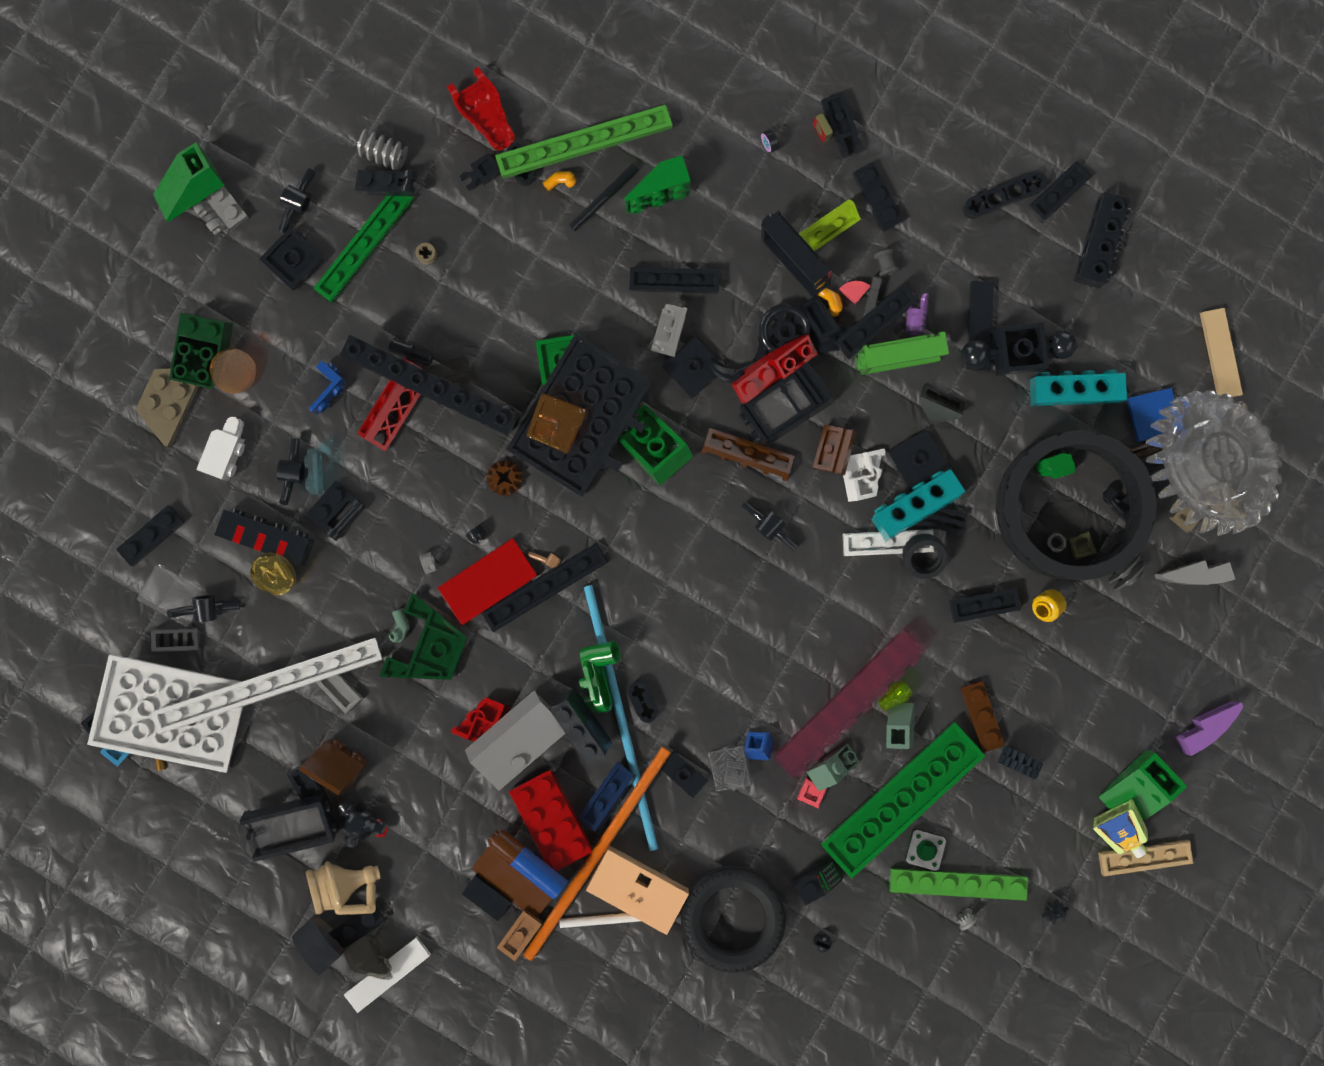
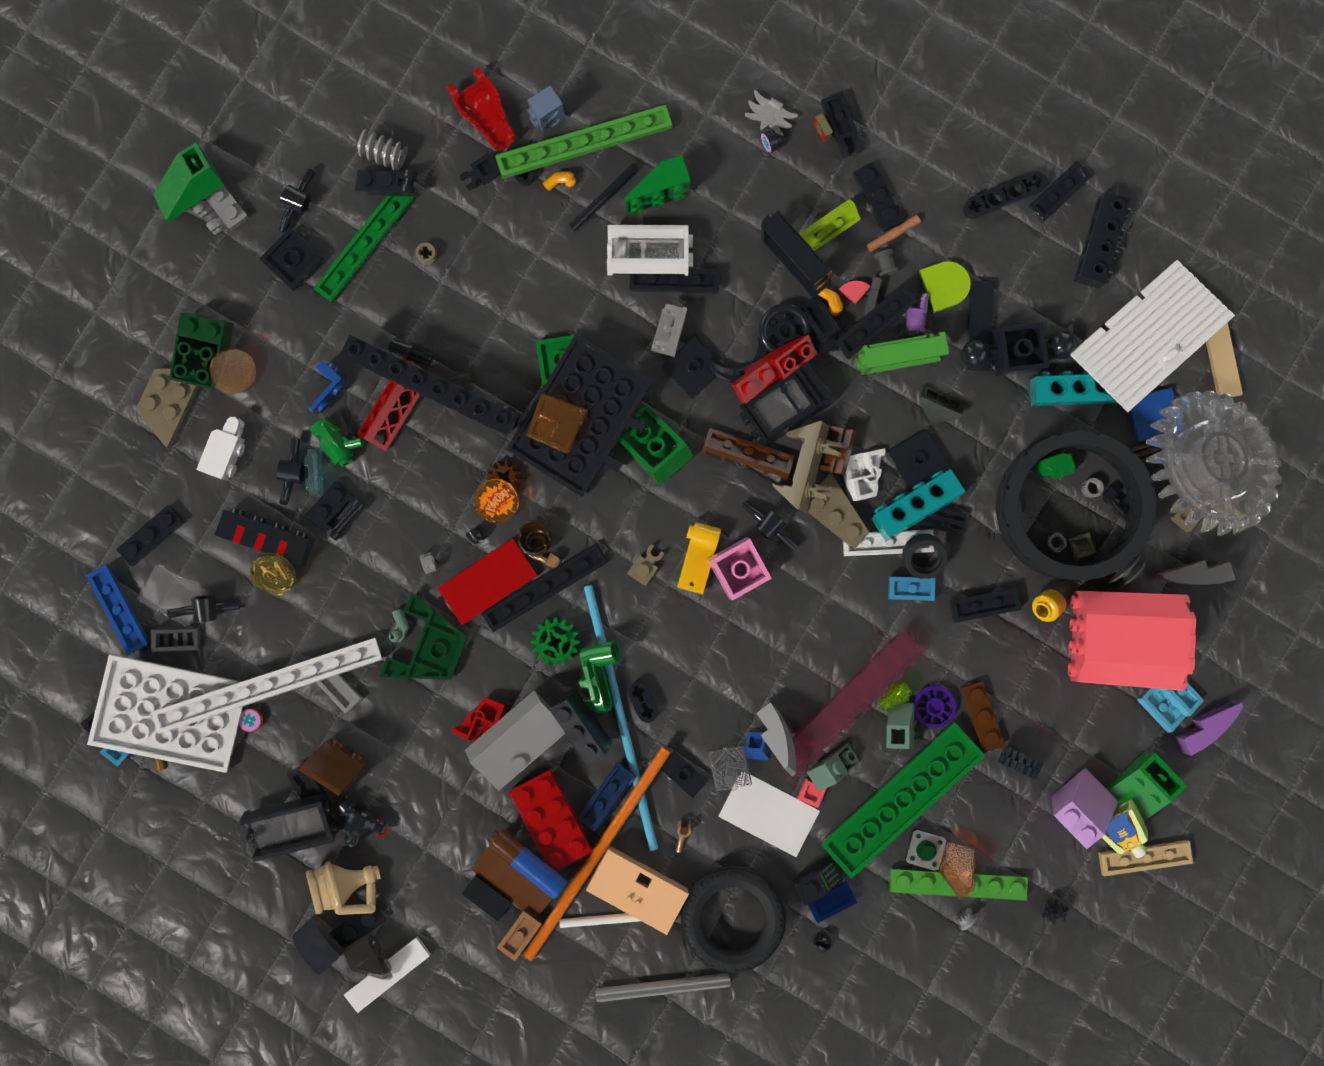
(118, 609): none -> blue plate
(250, 720): none -> tile
(334, 444): none -> green piece
(496, 501): none -> clear orange tile
(535, 538): none -> dark brown hair
(545, 110): none -> sand blue brick
(560, 655): none -> green gear
(643, 567): none -> dark tan plate
(649, 249): none -> white door
(663, 987): none -> light grey axle
(682, 832): none -> medium nougat hand
(696, 566): none -> yellow door
(739, 568): none -> bright pink brick
(770, 114): none -> light grey piece
(770, 815): none -> white sticker
(778, 737): none -> light grey slope
(804, 478): none -> dark tan hose
(835, 901): none -> clear blue plate
(838, 514): none -> dark tan wing
(893, 233): none -> nougat piece
(911, 588): none -> dark azure plate
(934, 706): none -> dark purple wheel
(946, 284): none -> lime tile
(958, 868): none -> clear orange slope
(1084, 808): none -> lavender slope
(1100, 487): none -> light grey axle
(1132, 639): none -> coral windscreen
(1152, 335): none -> white door
(1170, 706): none -> medium azure slope

